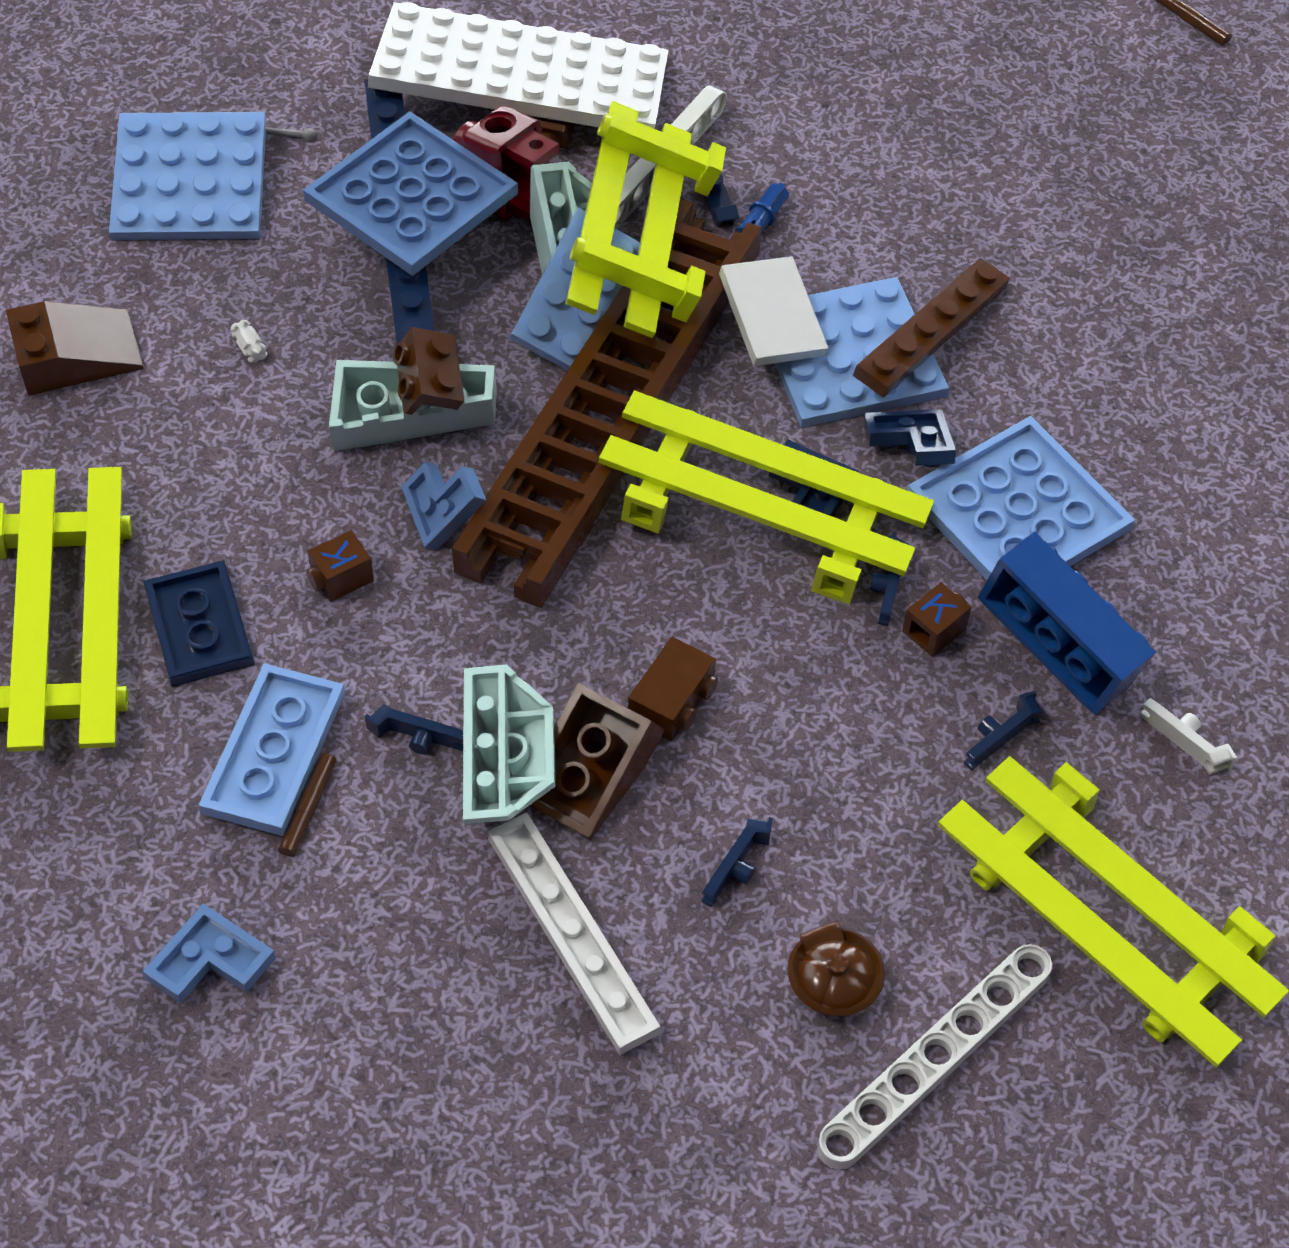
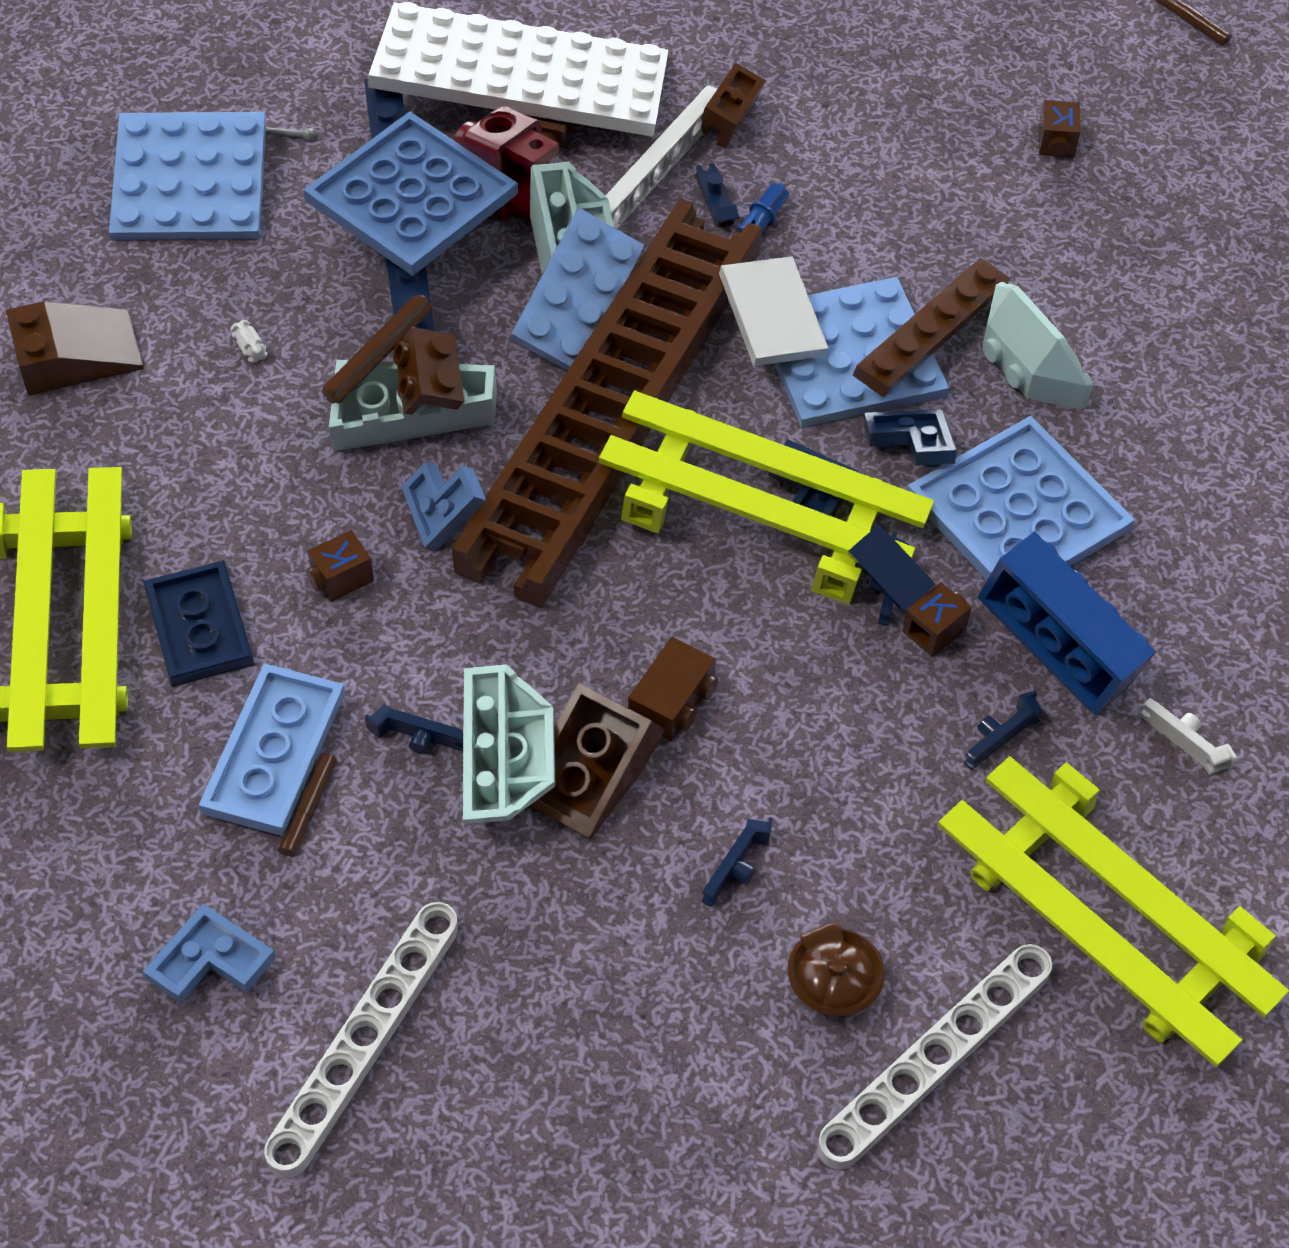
(361, 1058): none -> white beam
(376, 349): none -> reddish brown axle
(574, 934): white plate -> none
(649, 271): neon yellow fence -> none
(732, 103): none -> reddish brown hinge
(891, 568): none -> dark blue tile
(1033, 351): none -> light aqua wedge
(1059, 128): none -> reddish brown brick

